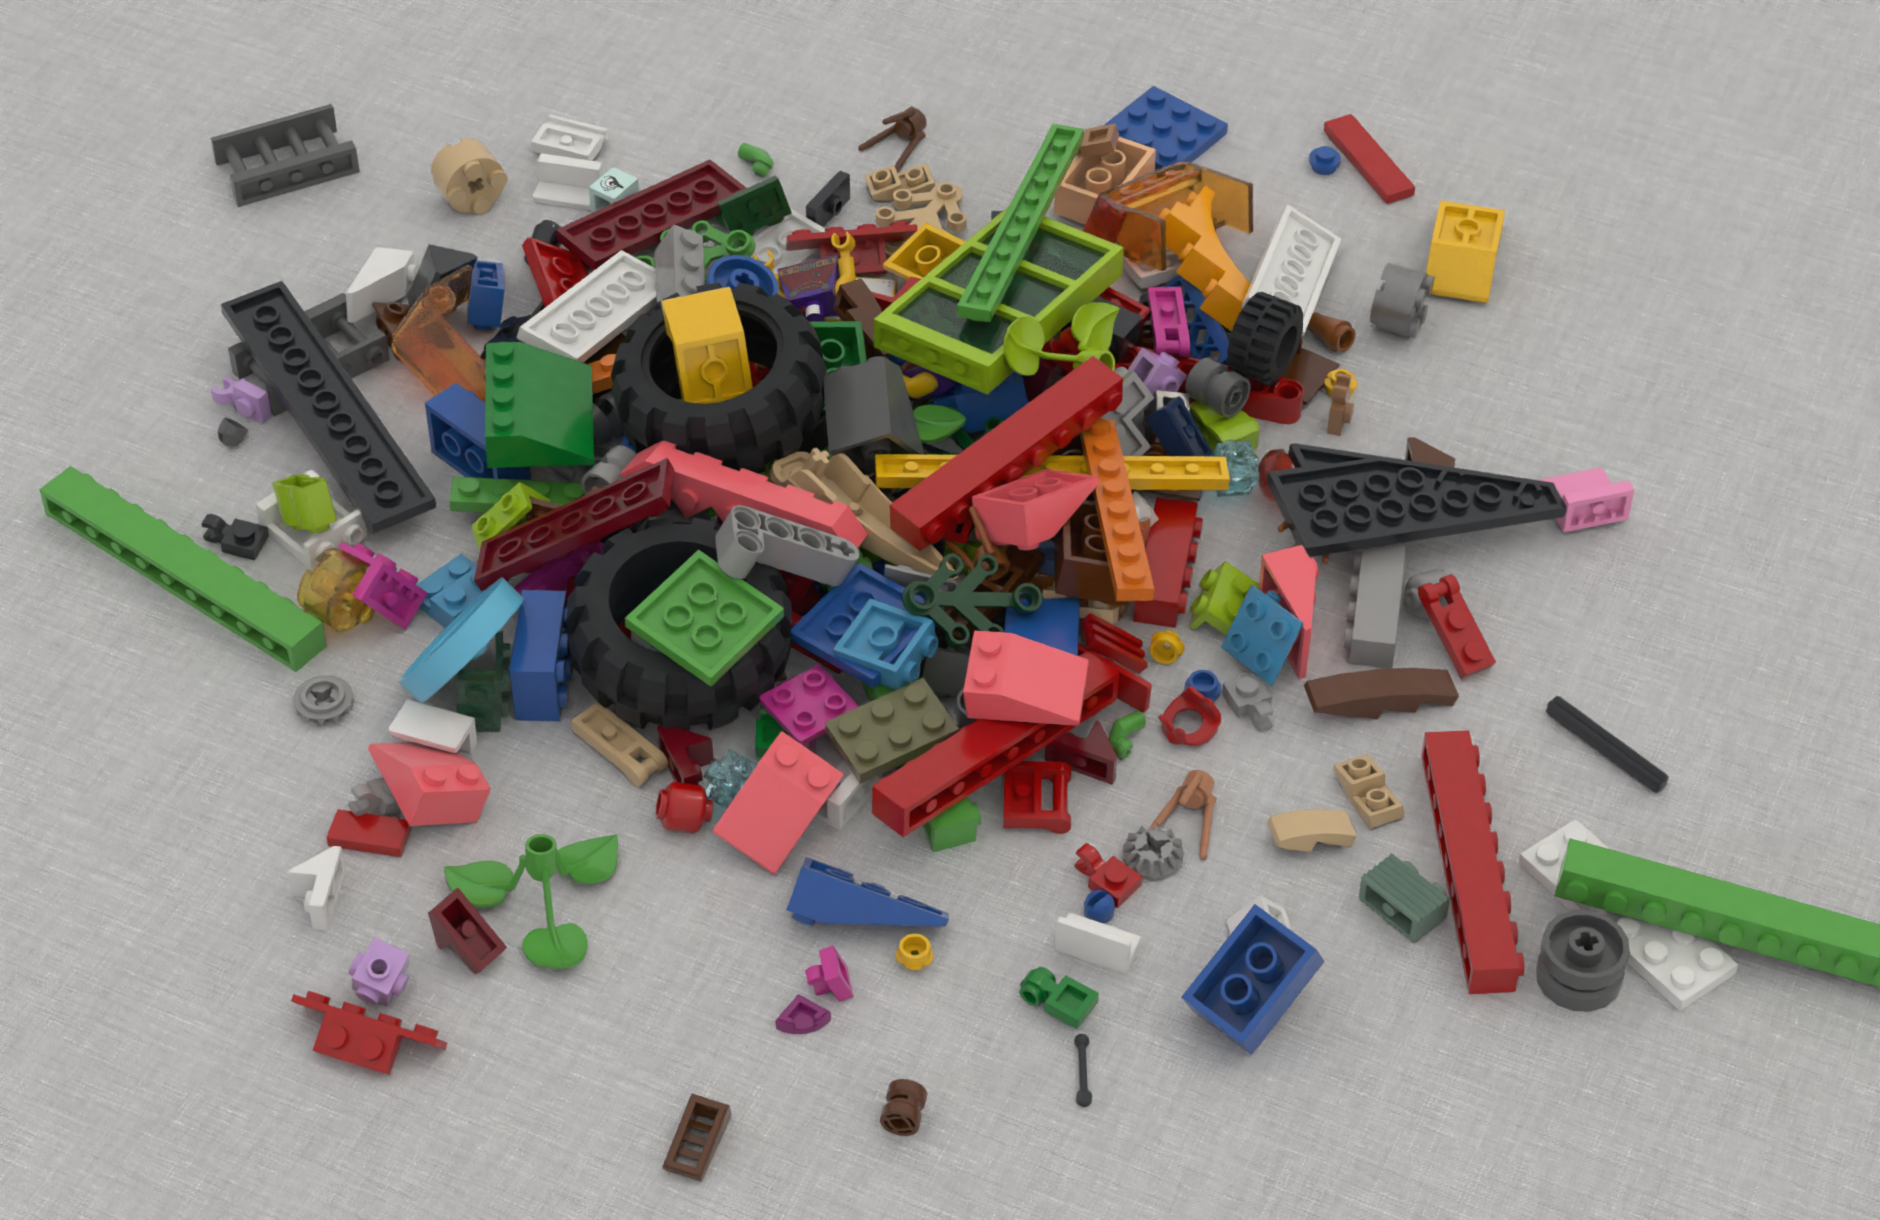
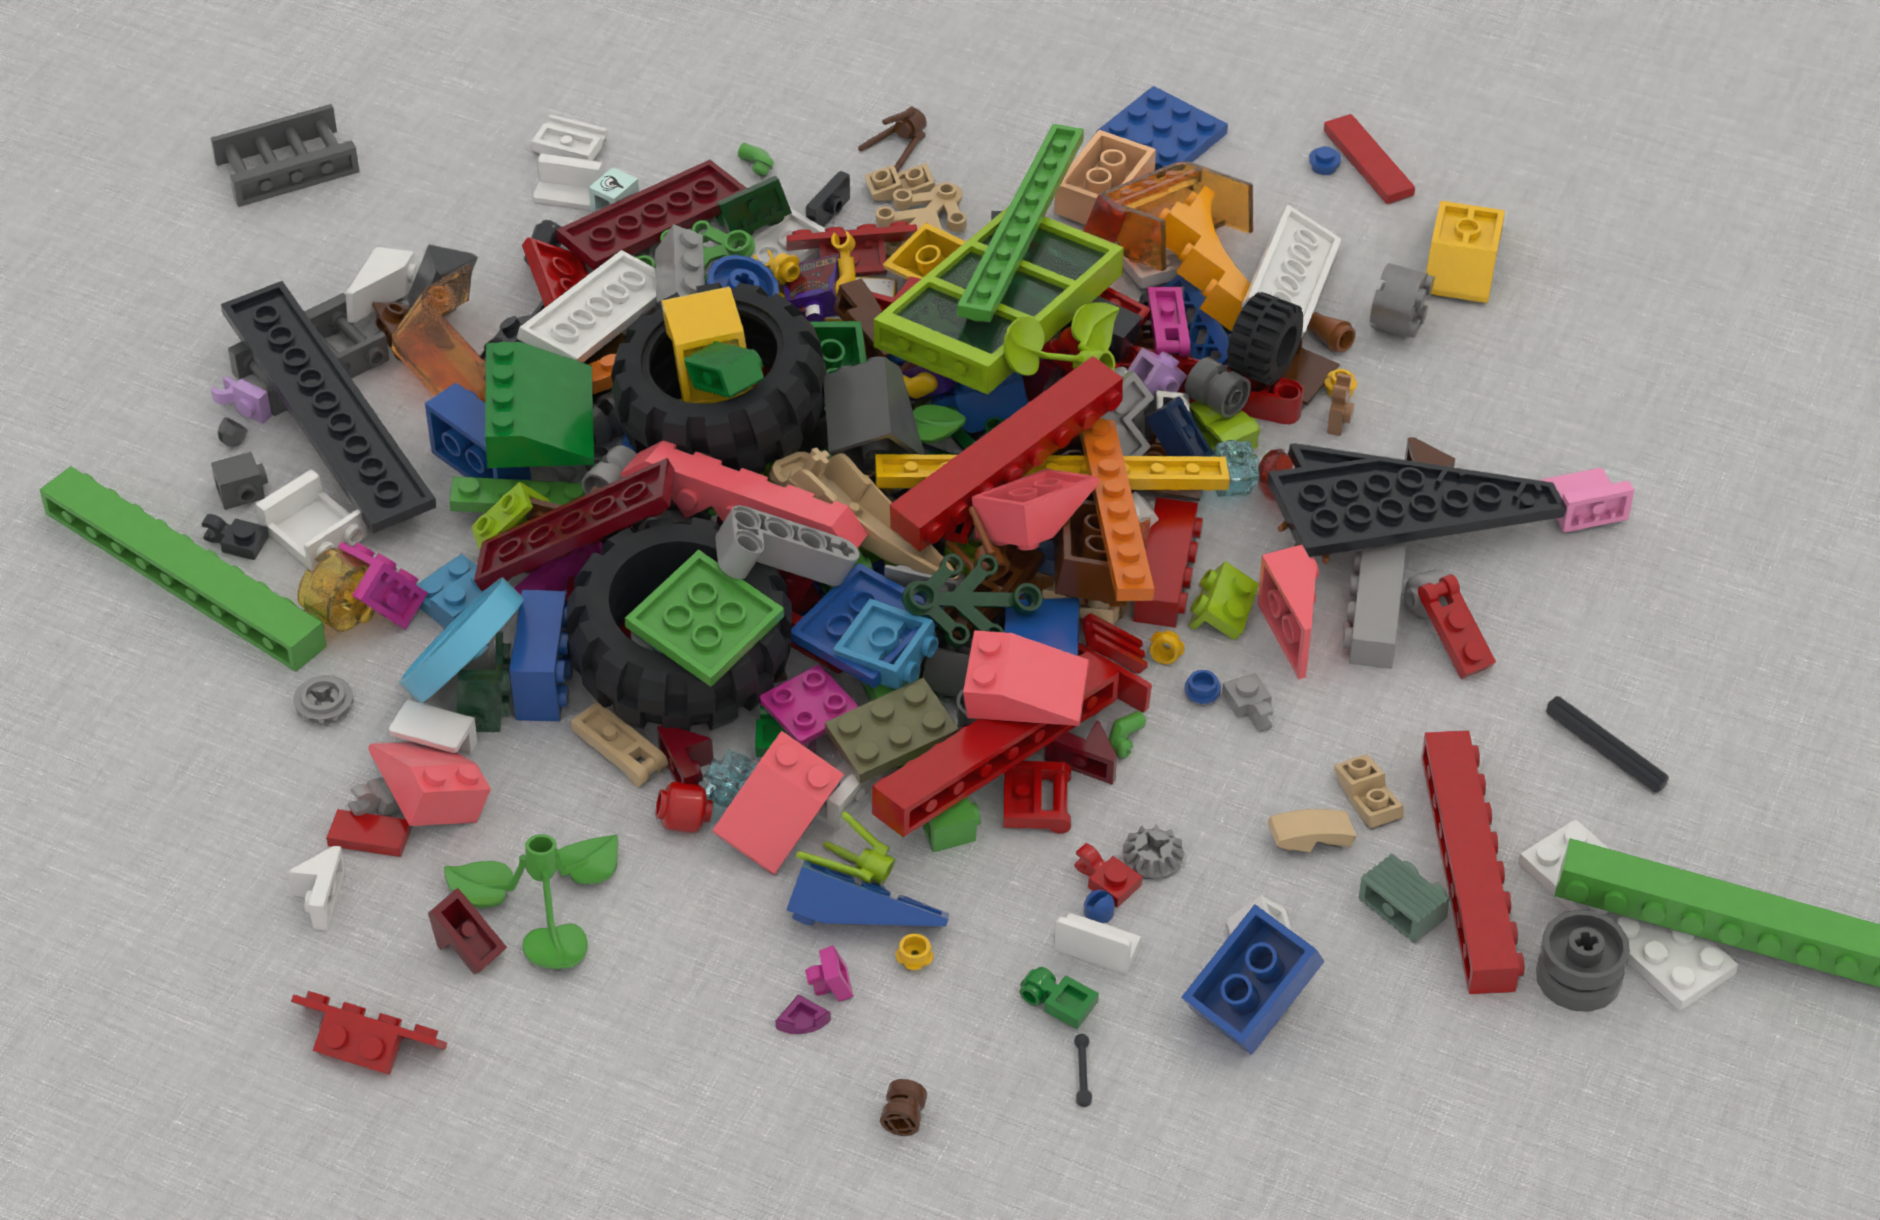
(239, 480): none -> dark grey brick
(304, 503): lime brick -> none
(379, 972): lavender brick -> none
(468, 176): tan brick -> none
(486, 295): blue slope -> none
(706, 1108): reddish brown slope -> none
(724, 369): none -> green brick
(785, 268): none -> yellow plate
(872, 864): none -> lime plant
(1099, 141): medium nougat plate -> none
(1191, 700): red piece -> none
(1193, 794): nougat plant -> none
(1262, 634): dark azure hinge -> none
(1372, 691): reddish brown slope -> none

